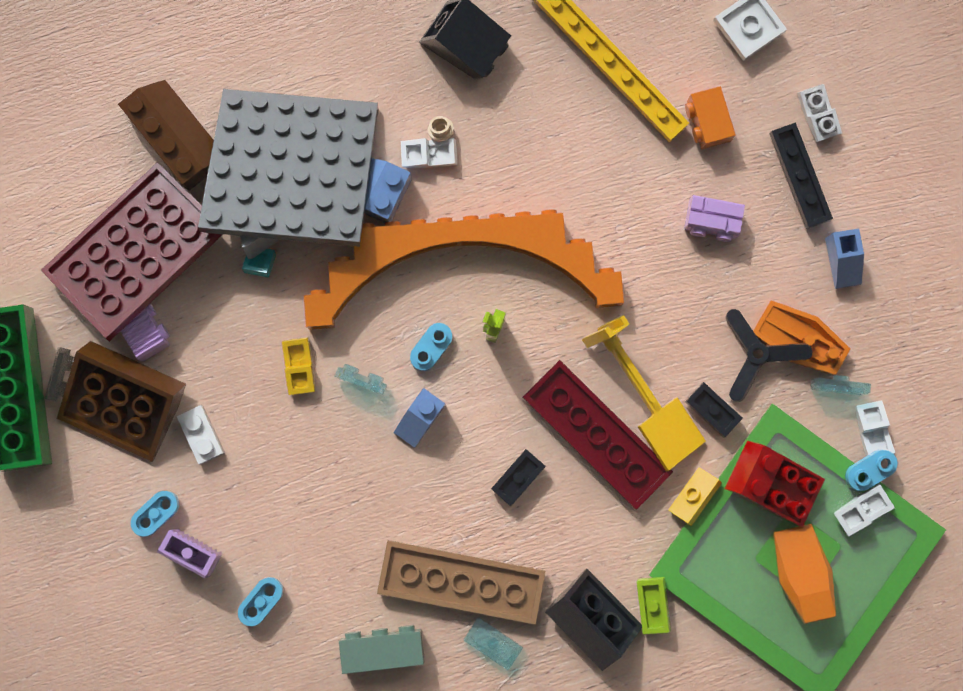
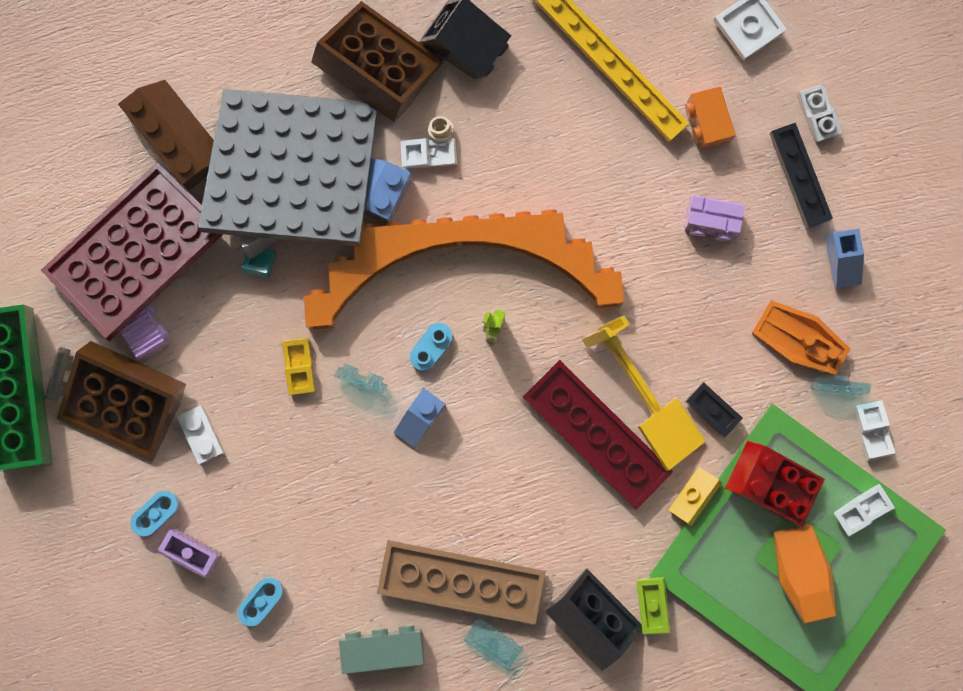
(376, 60): none -> reddish brown slope
(518, 477): black plate -> none
(771, 353): black piece -> none
(872, 469): medium azure plate -> none

